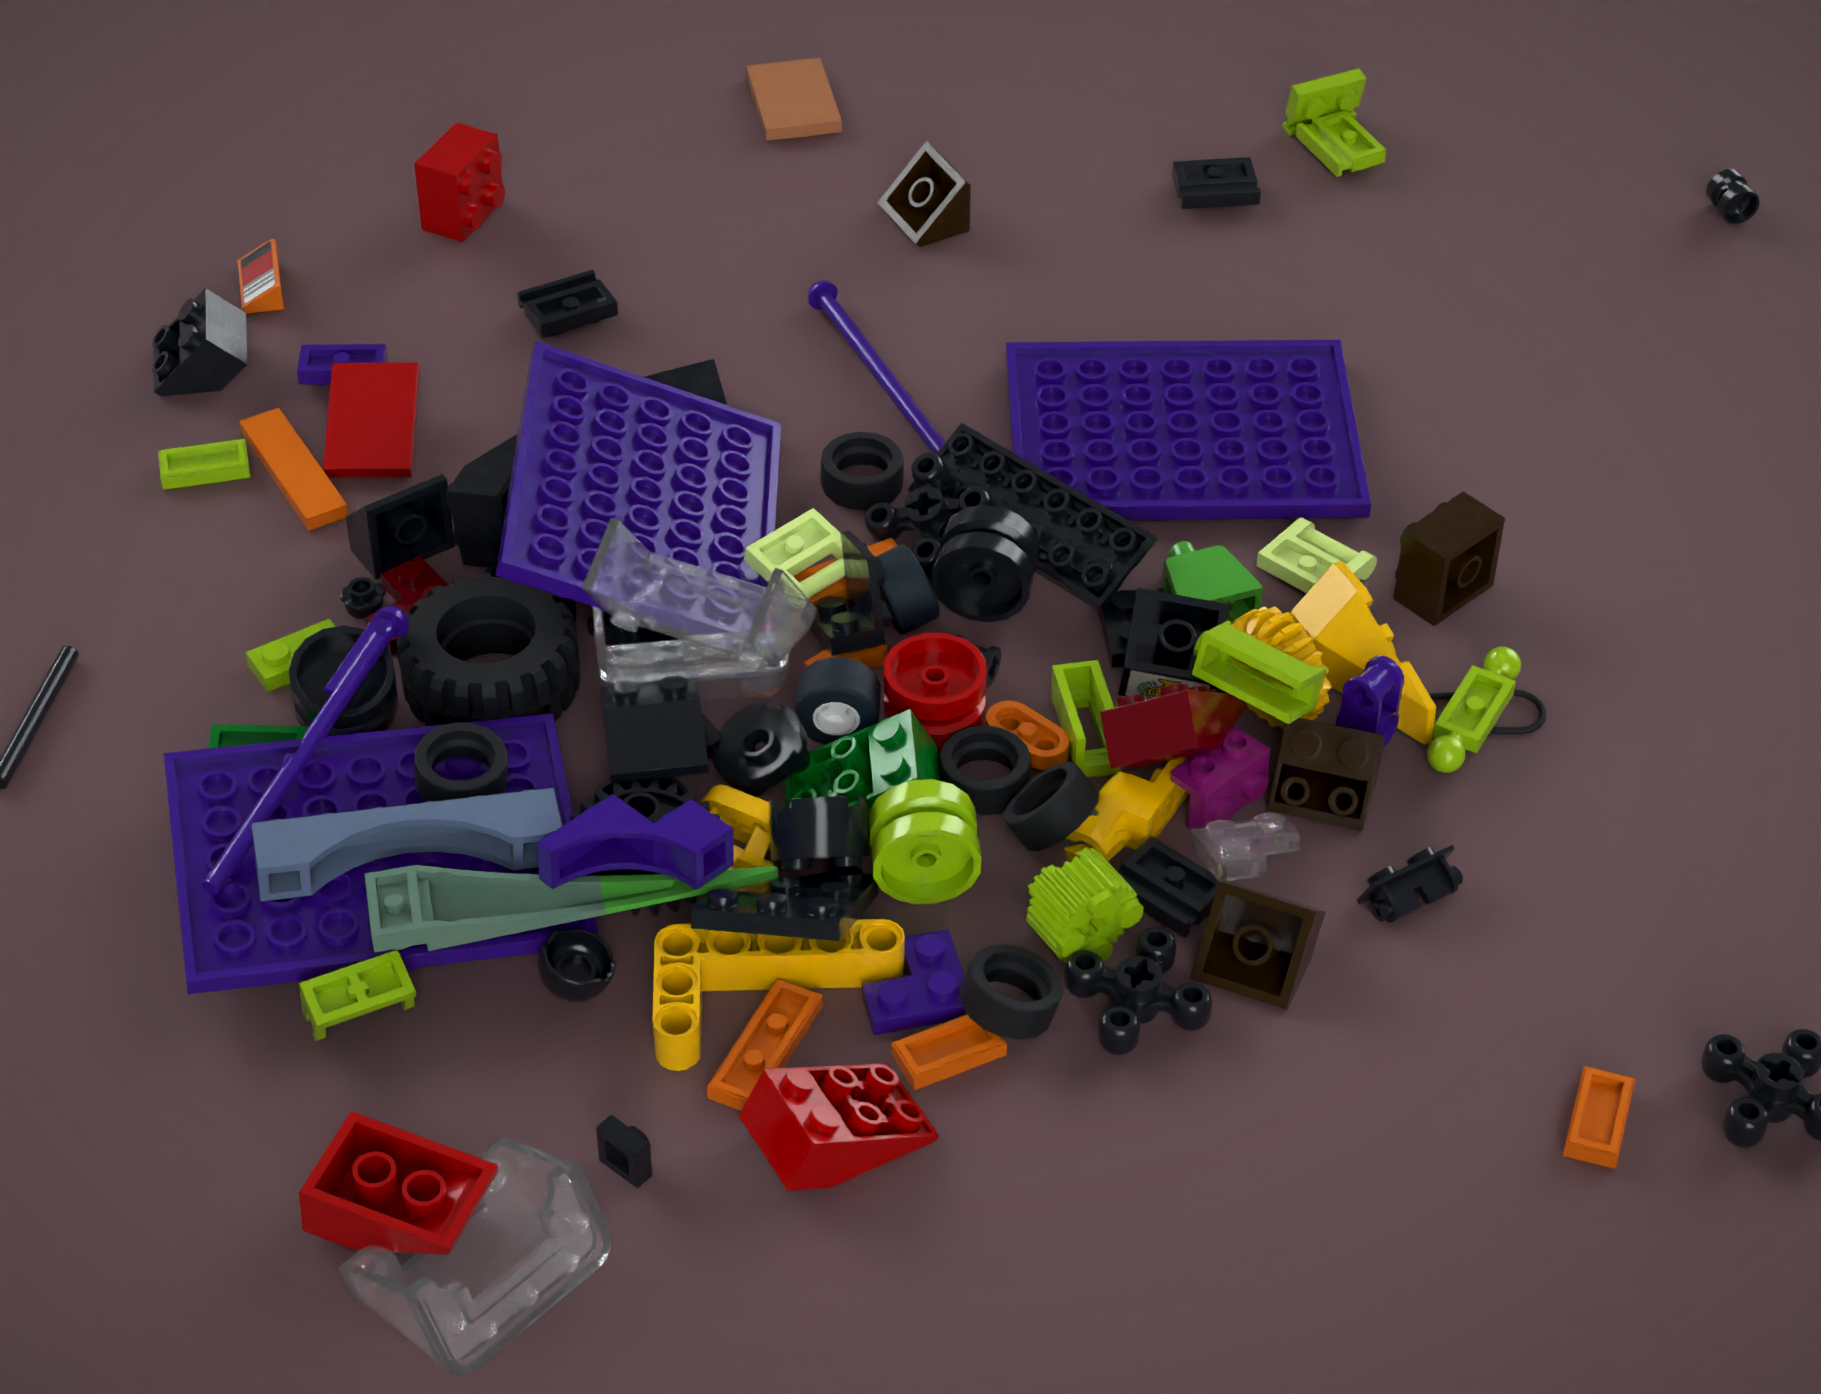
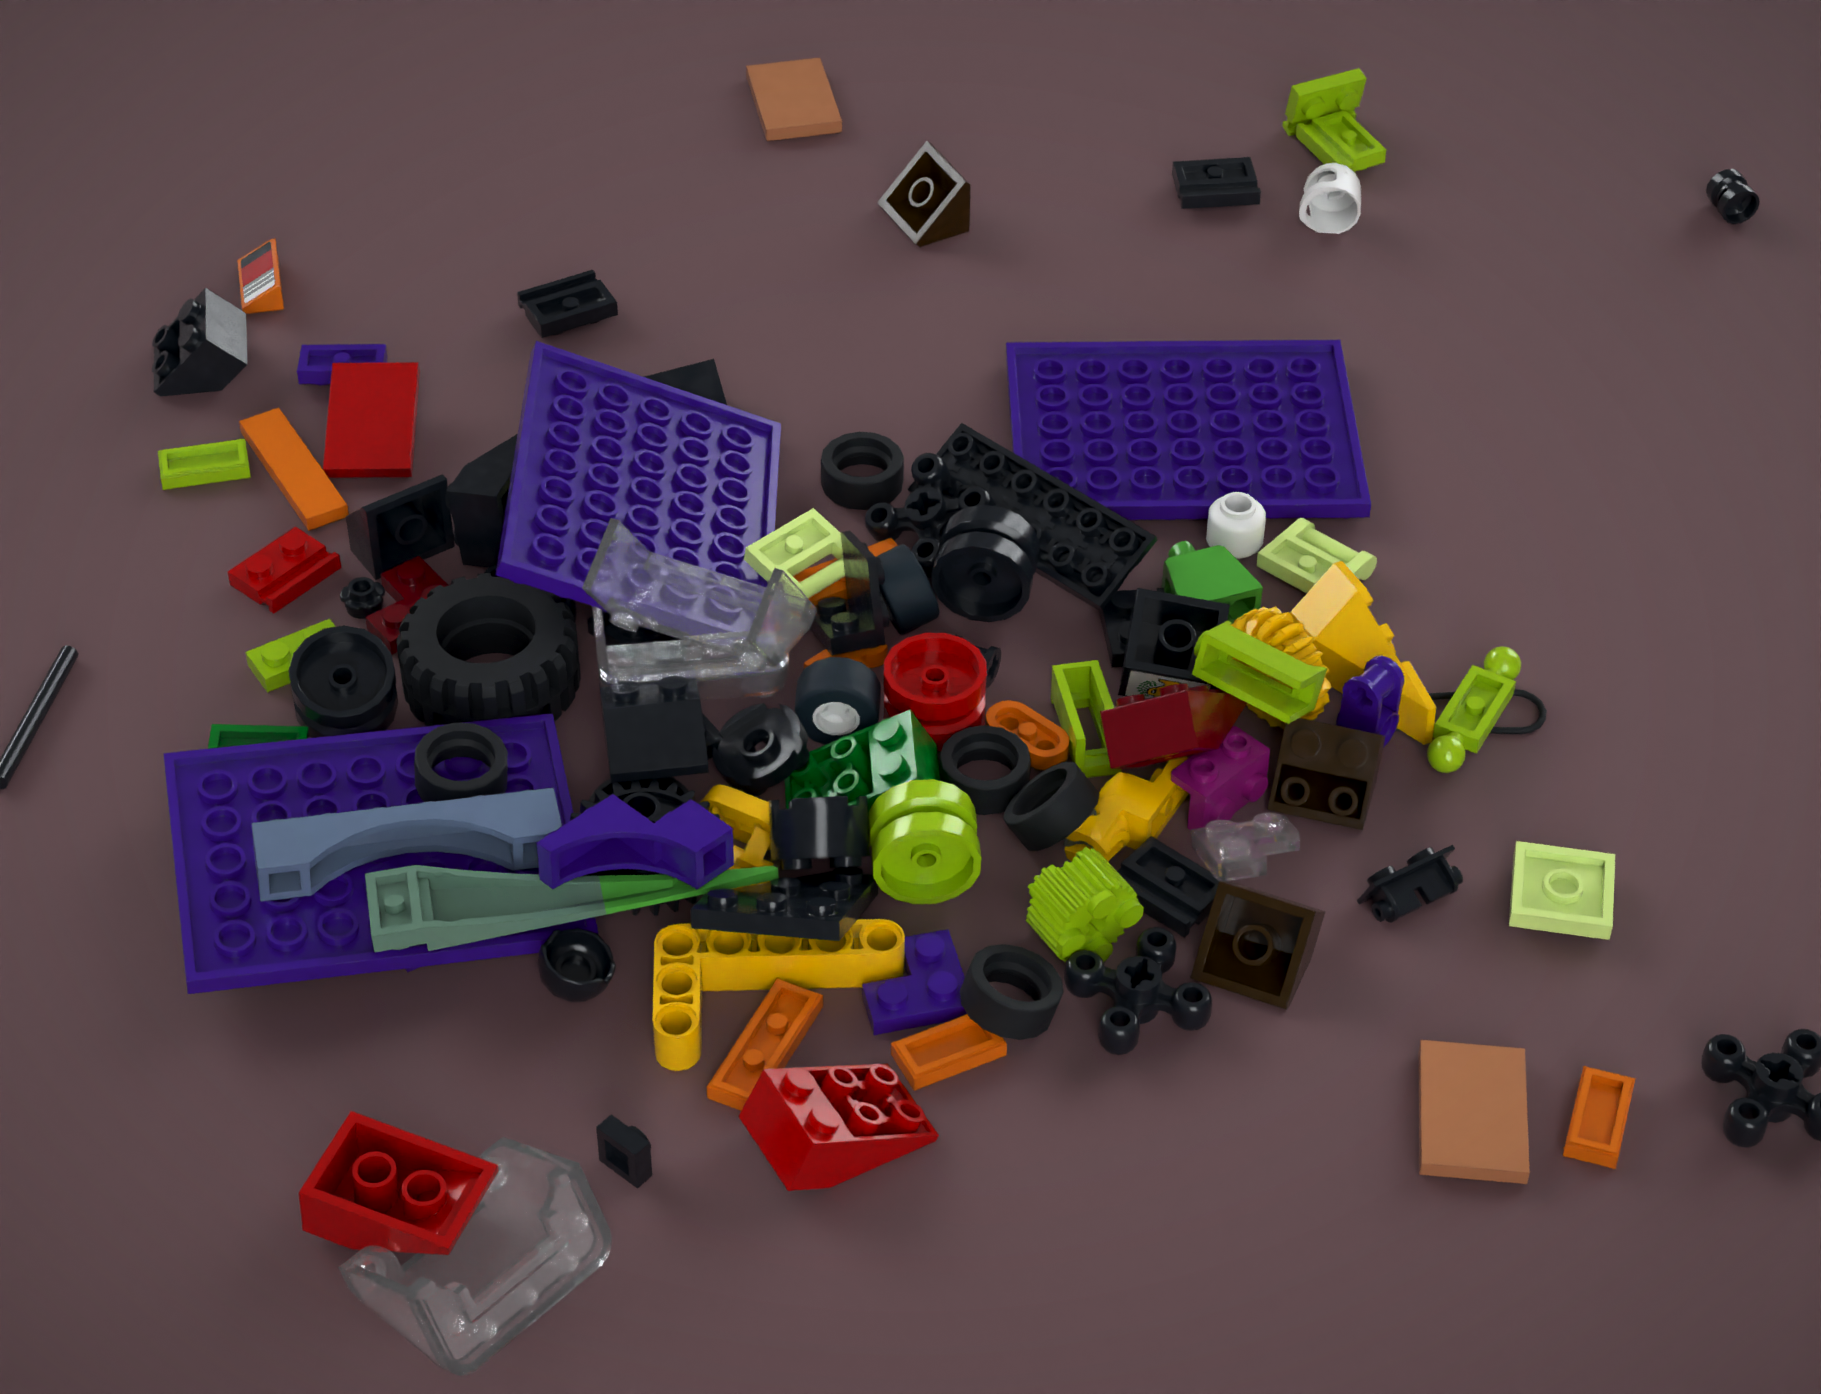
(284, 569): none -> red plate
(356, 992): lime hinge -> none
(385, 624): dark purple bar -> none
(459, 181): red brick -> none
(823, 296): dark purple bar -> none
(1236, 524): none -> white head
(1332, 198): none -> white helmet
(1448, 558): dark brown brick -> none
(1473, 1112): none -> nougat tile
(1562, 890): none -> yellowish green plate

